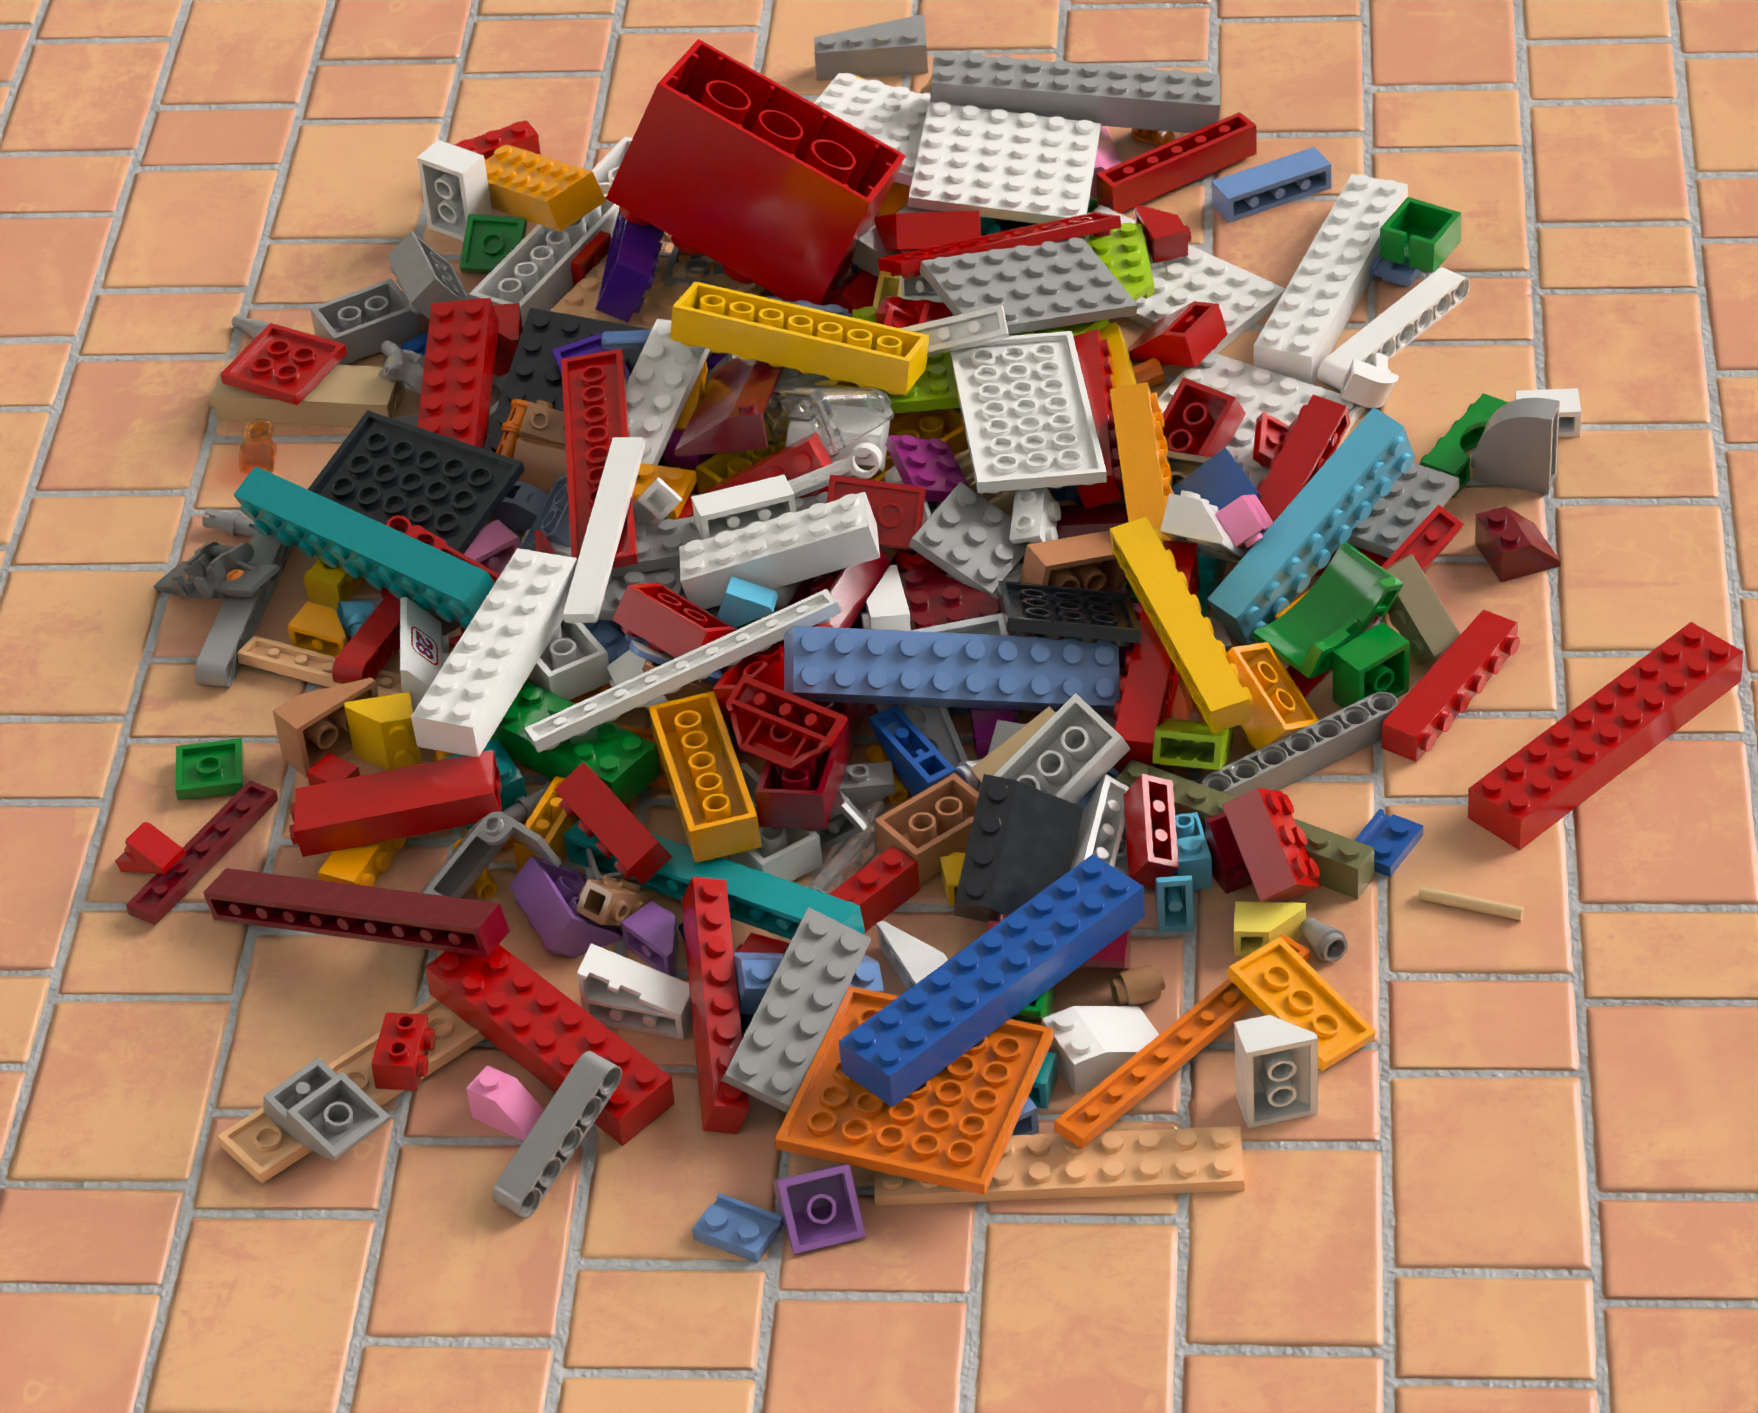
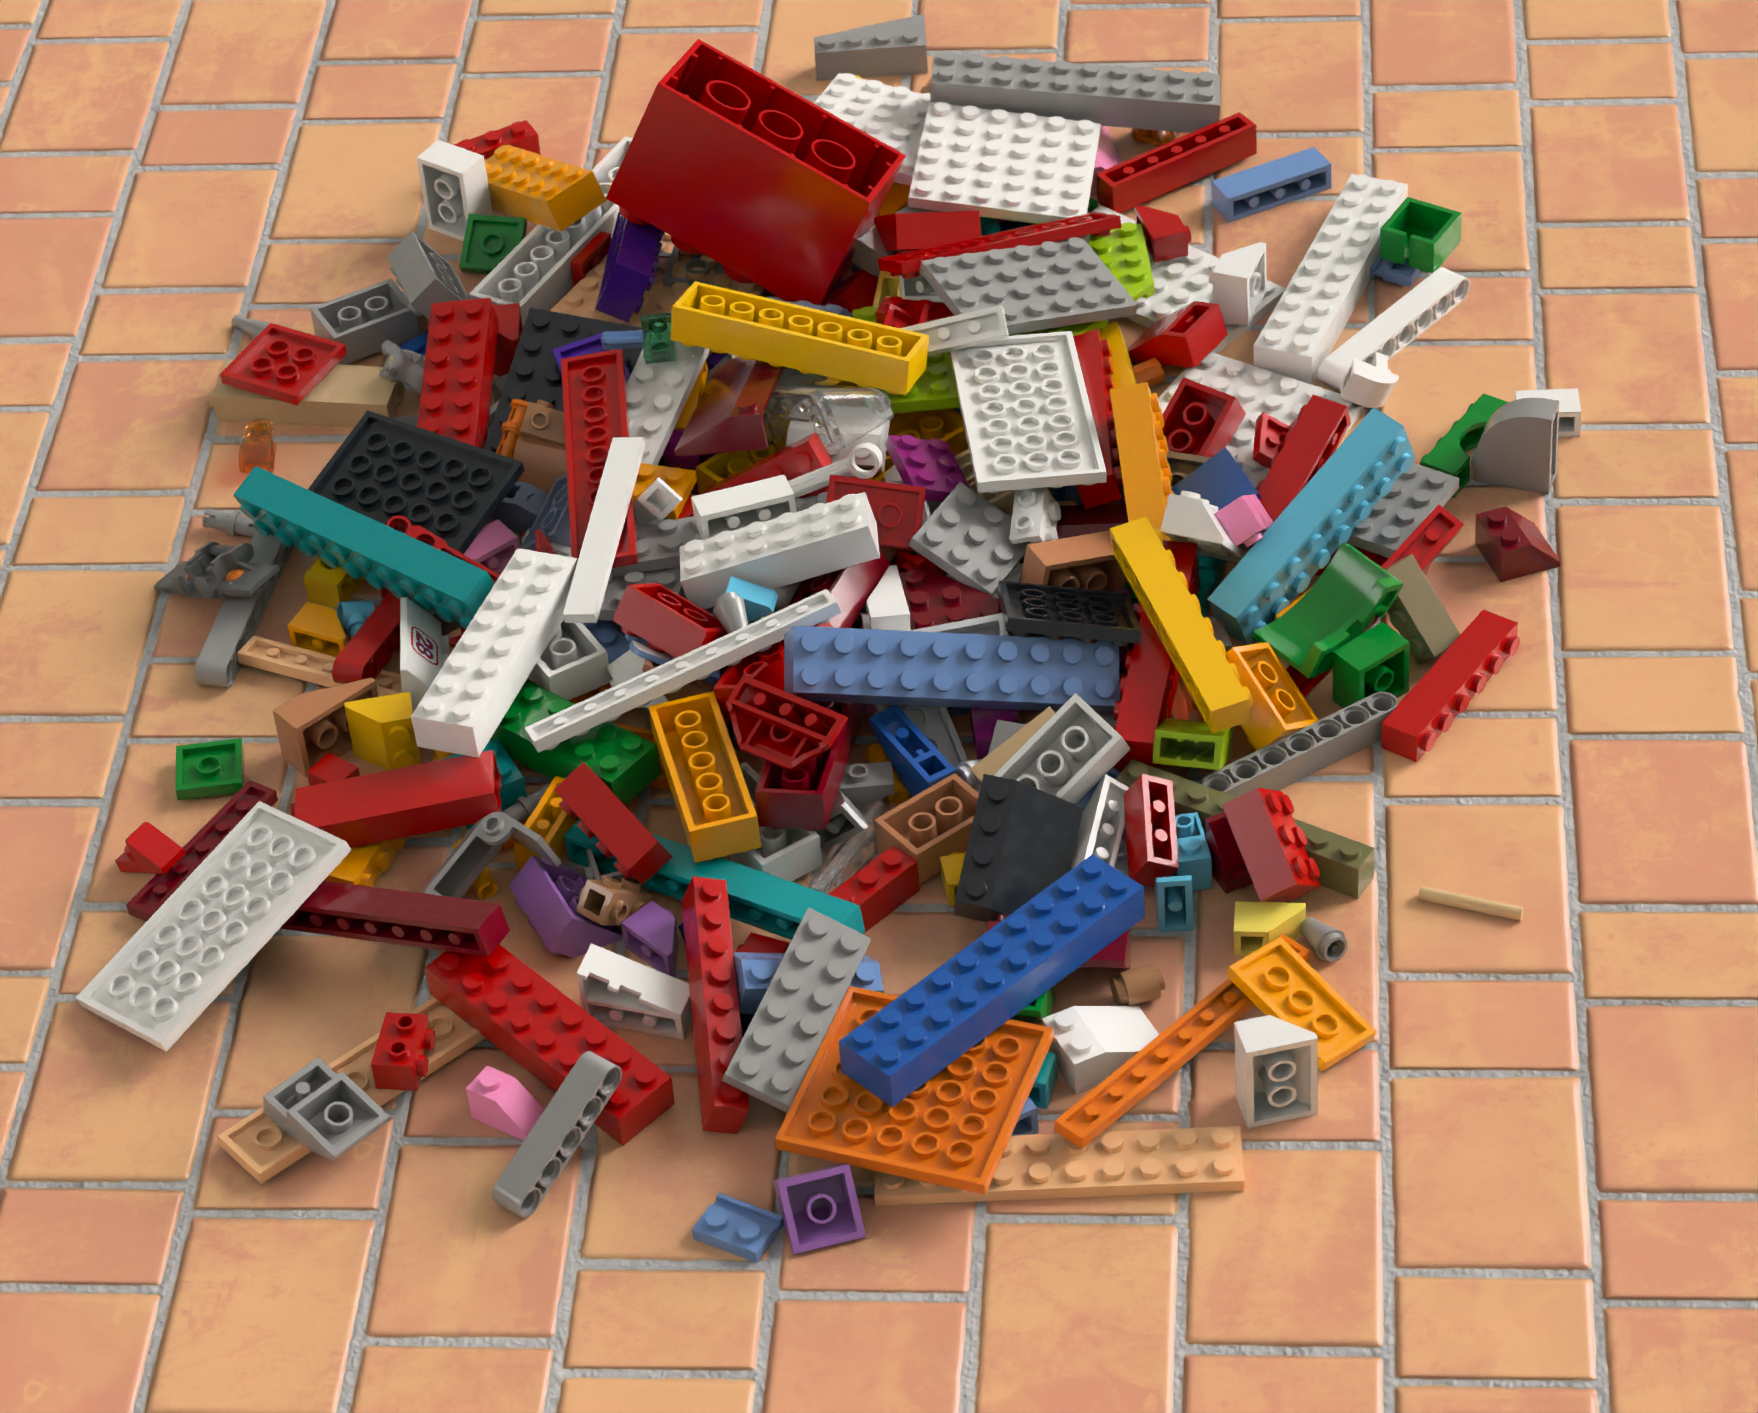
(213, 925): none -> white plate
(656, 338): none -> clear green bracket
(730, 611): none -> light grey cone
(907, 955): white slope -> none
(1239, 283): none -> white slope
(1391, 839): blue plate -> none
(1604, 735): red brick -> none

